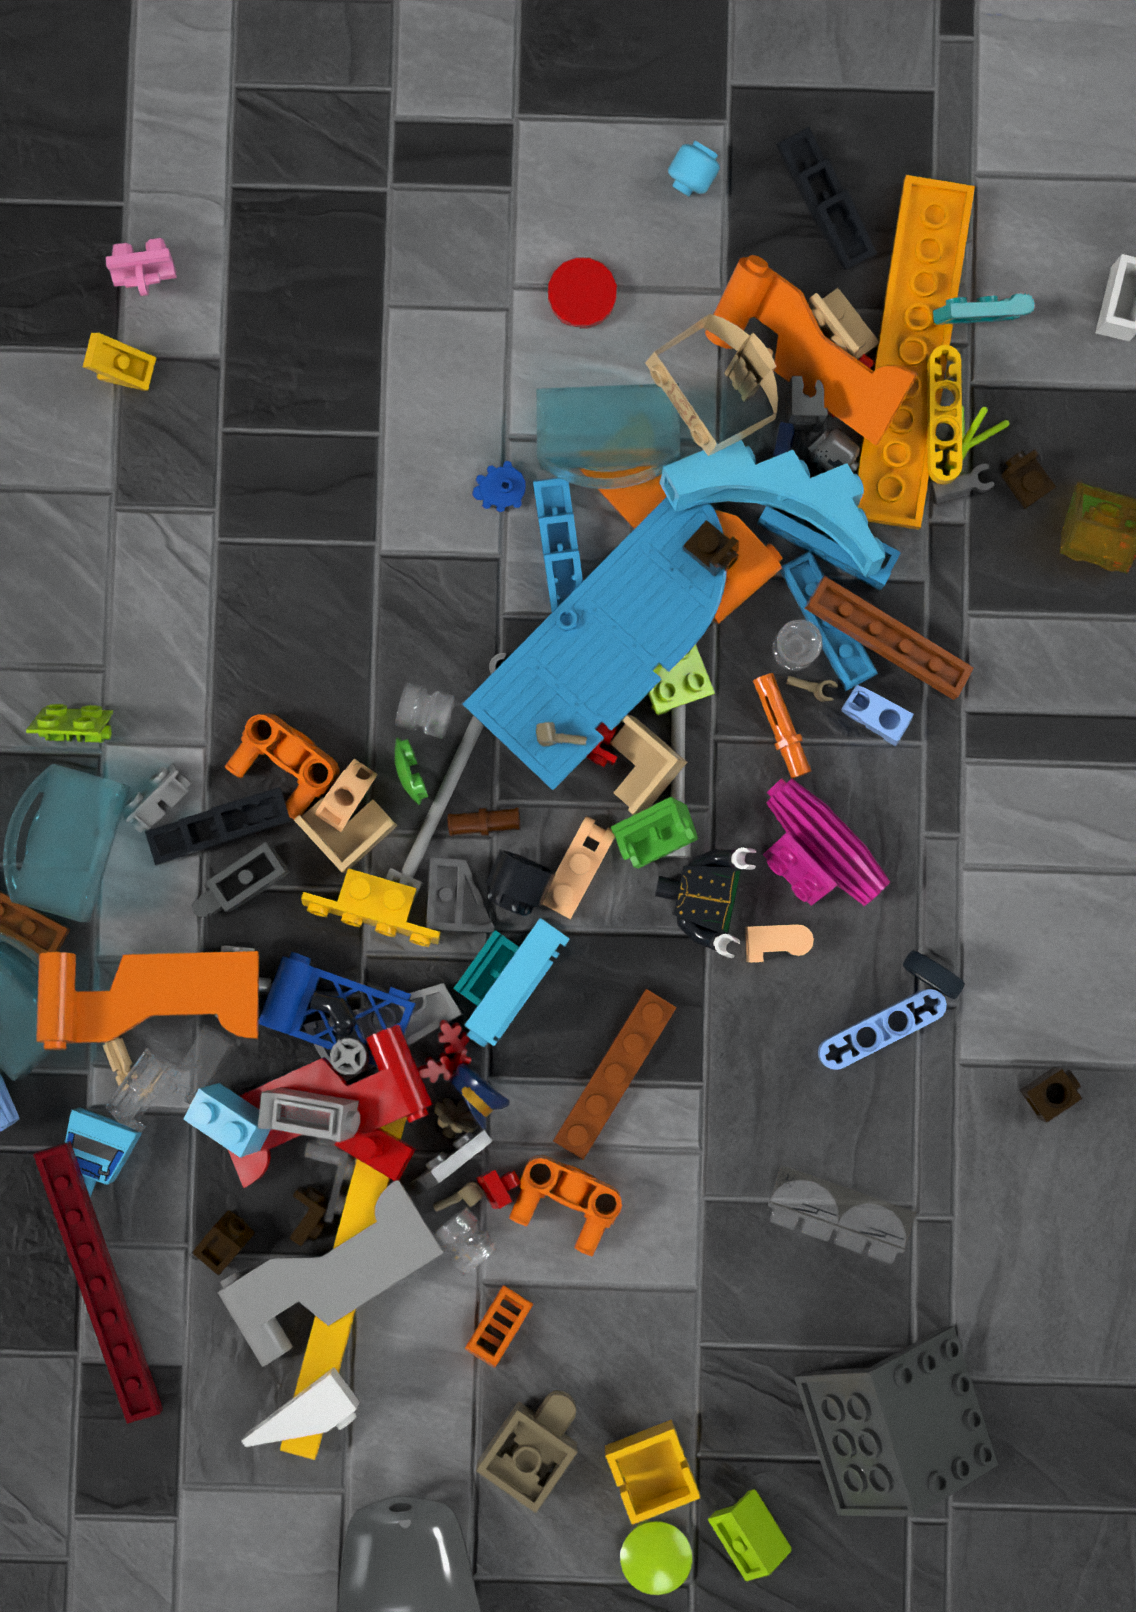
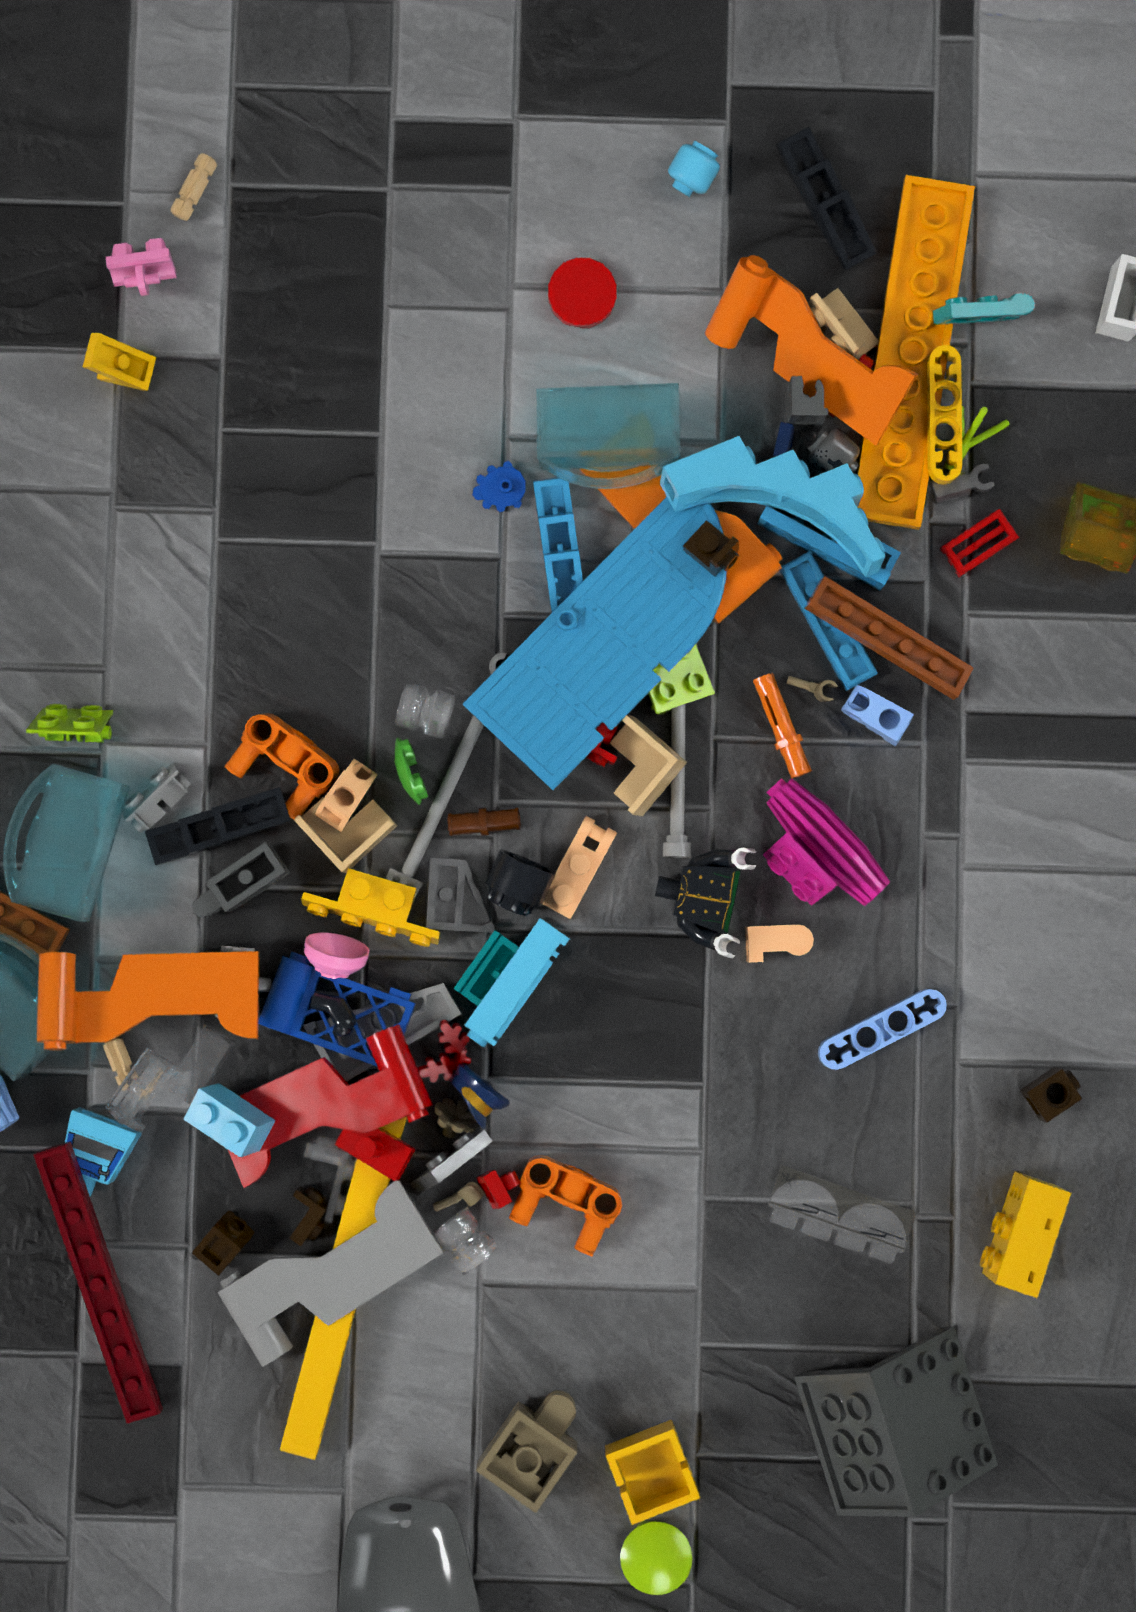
(193, 187): none -> tan axle
(309, 1114): light grey window -> none
(312, 1411): white slope -> none
(335, 954): none -> bright pink piece
(341, 1055): light grey wheel -> none
(484, 1354): orange slope -> none
(547, 736): dark tan hand -> none
(614, 1074): dark orange plate -> none
(655, 832): bright green hinge -> none
(748, 371): tan piece -> none
(751, 1536): lime panel -> none
(797, 645): clear wheel -> none
(933, 974): black bush -> none
(954, 559): none -> red tile
(1025, 1234): none -> yellow piece
(1027, 478): dark brown bracket -> none

